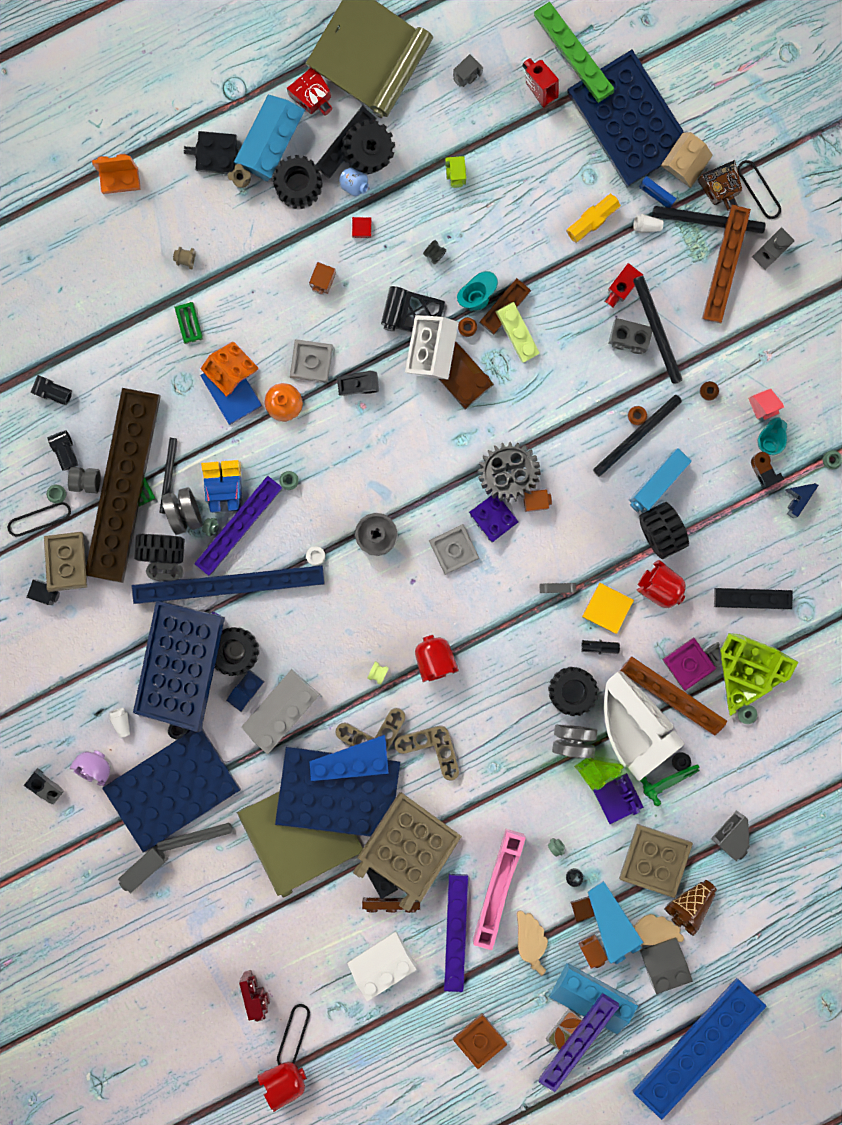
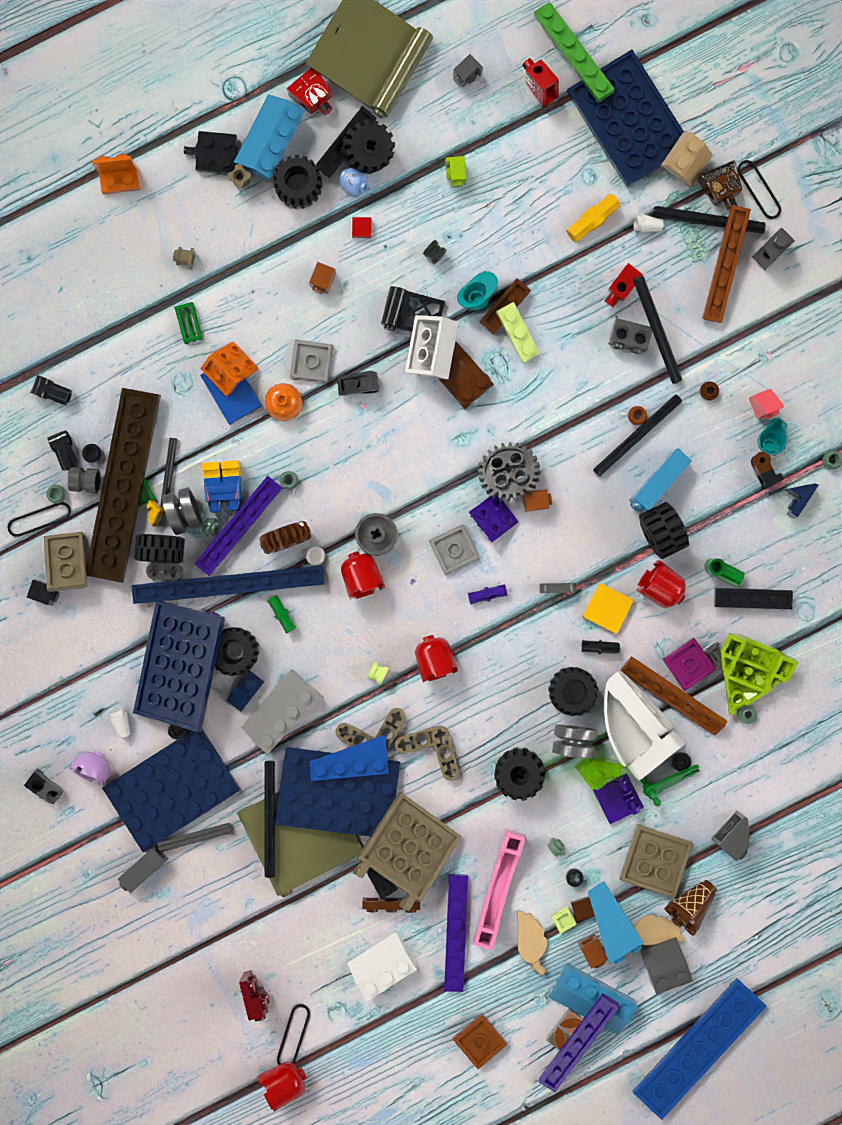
(91, 453): none -> black plate
(155, 513): none -> yellow tile
(269, 819): none -> black axle
(281, 614): none -> green pin
(285, 537): none -> reddish brown gear
(361, 575): none -> red cylinder
(469, 321): dark orange plate -> none
(487, 594): none -> dark purple pin
(517, 786): none -> black wheel
(563, 919): none -> yellowish green tile
(657, 192): blue tile -> none
(725, 572): none -> green piece

